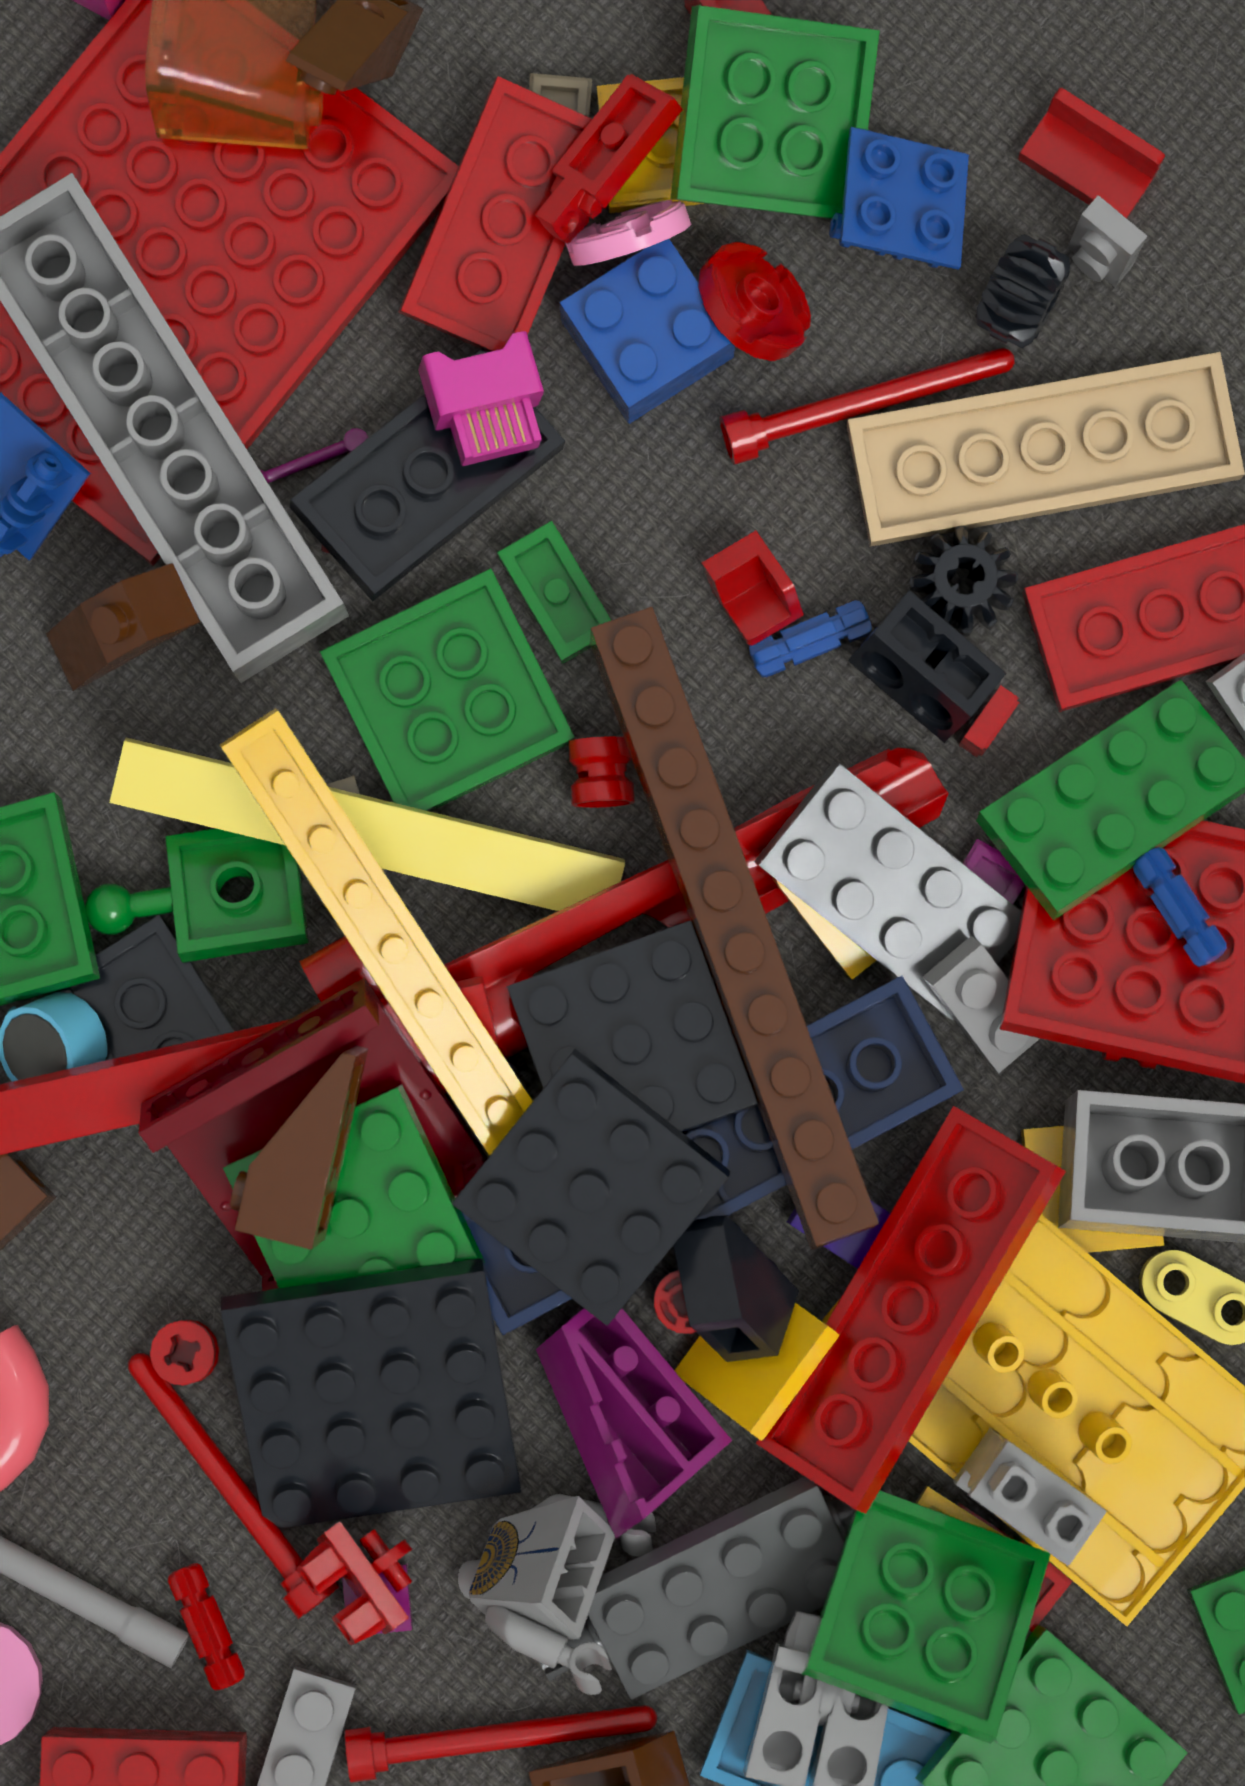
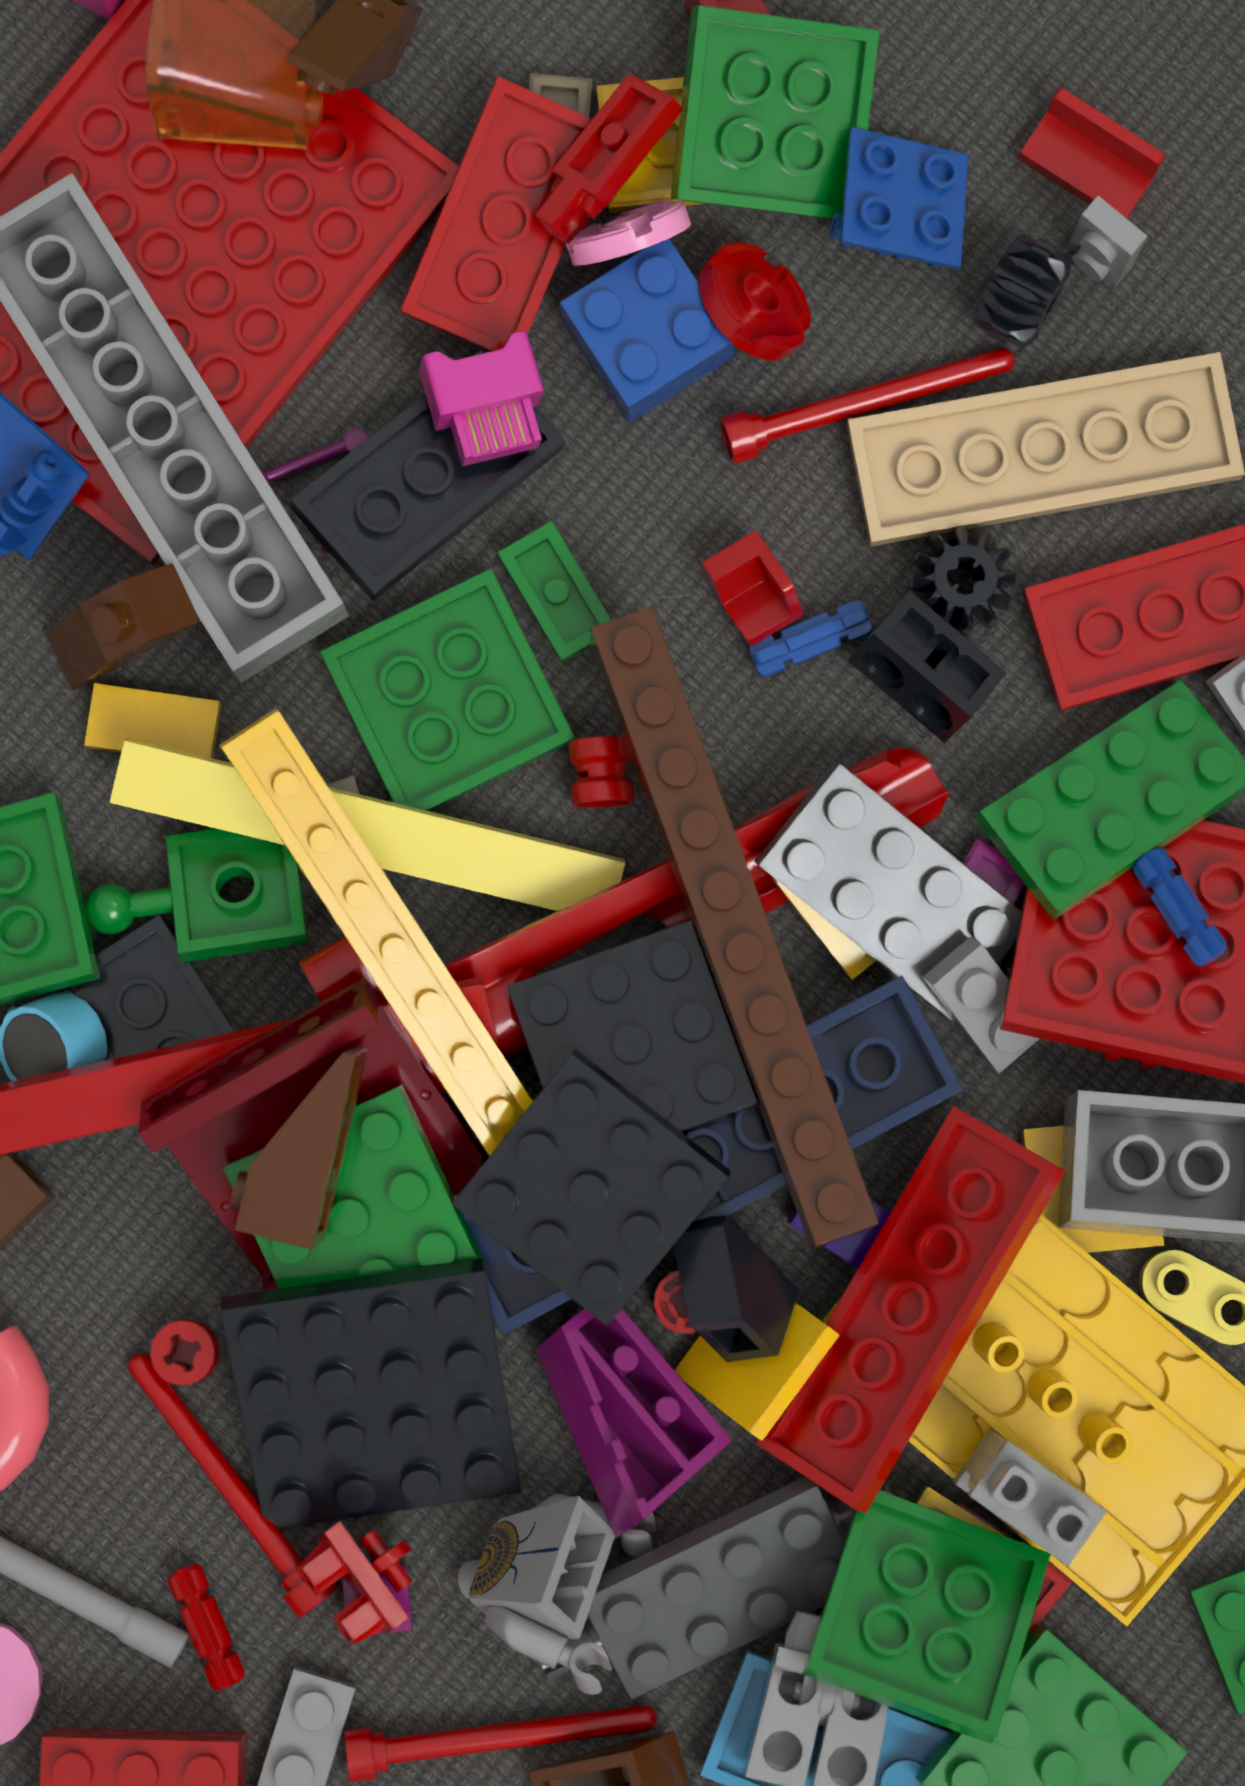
(151, 717): none -> yellow tile
(989, 722): red tile -> none

